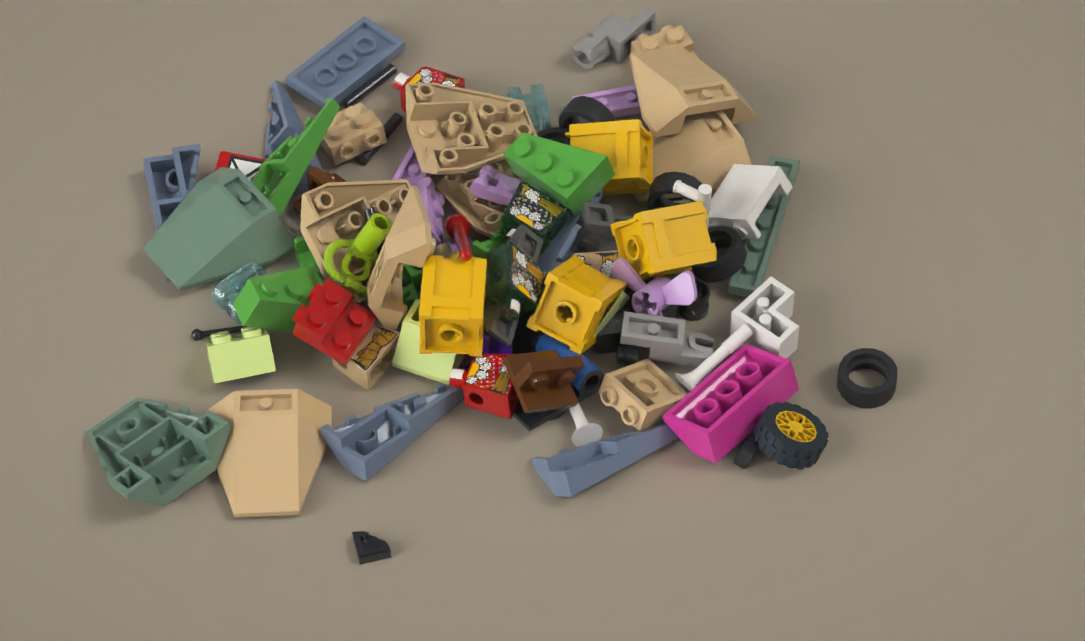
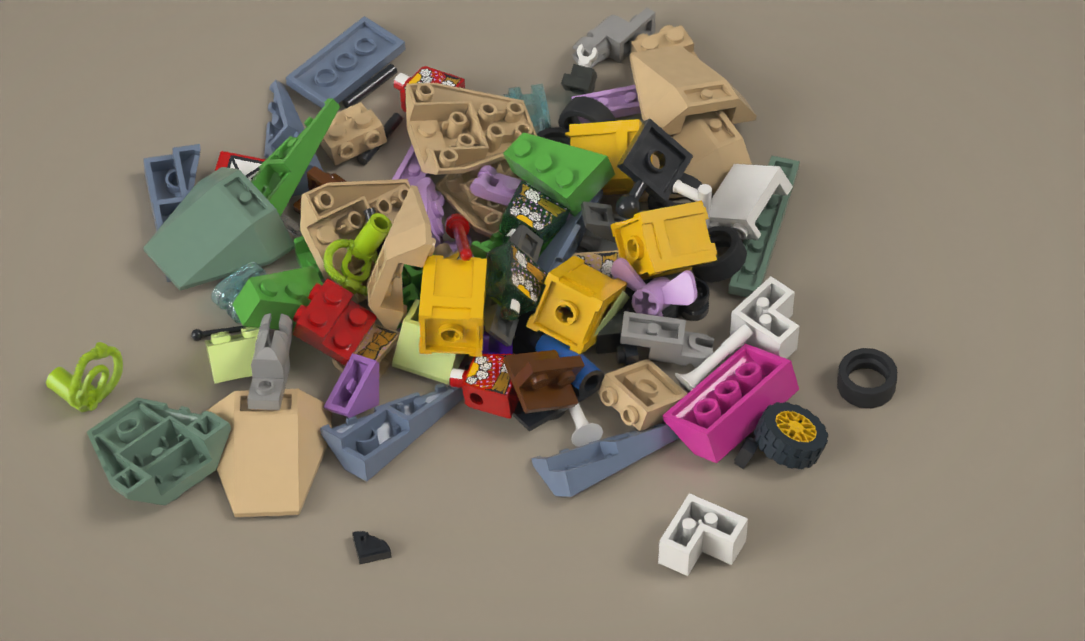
(84, 395): none -> lime piece
(270, 364): none -> light grey plate
(356, 387): none -> medium lavender slope
(582, 77): none -> pearl dark grey piece
(638, 166): none -> black plate
(698, 529): none -> white brick

